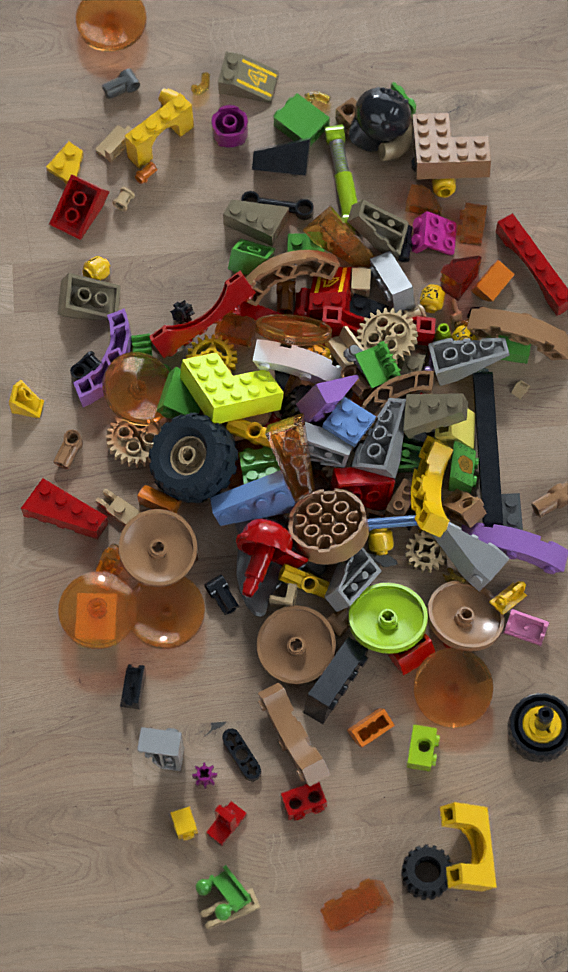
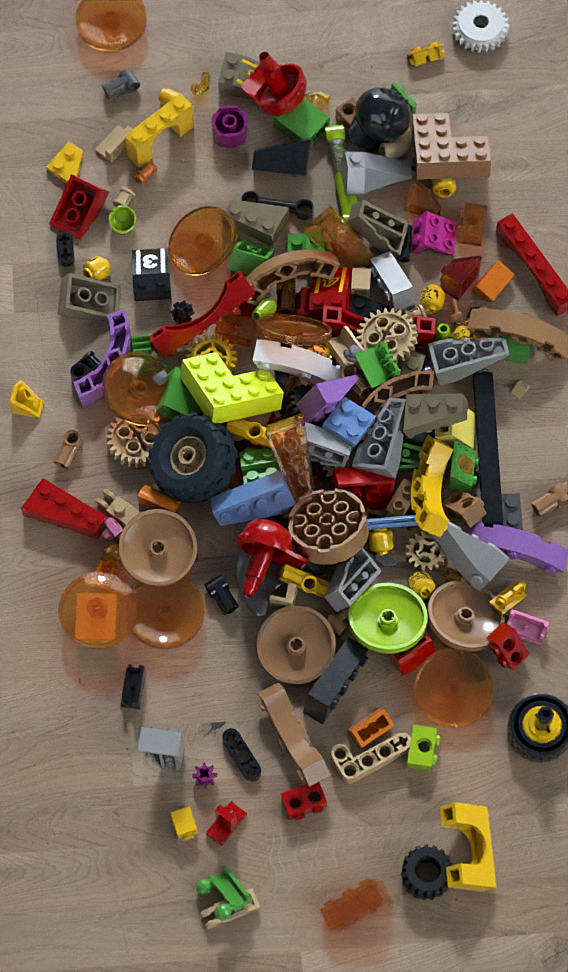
(61, 249): none -> black beam
(114, 529): none -> bright pink tile
(122, 219): none -> lime hair
(151, 274): none -> black slope
(160, 378): none -> light grey plate
(202, 240): none -> clear orange dish
(265, 307): none -> lime cone
(275, 86): none -> red piece
(367, 172): none -> light grey wedge
(372, 754): none -> tan beam
(419, 55): none -> yellow hinge
(422, 584): none -> yellow head
(480, 38): none -> white gear
(507, 646): none -> red brick

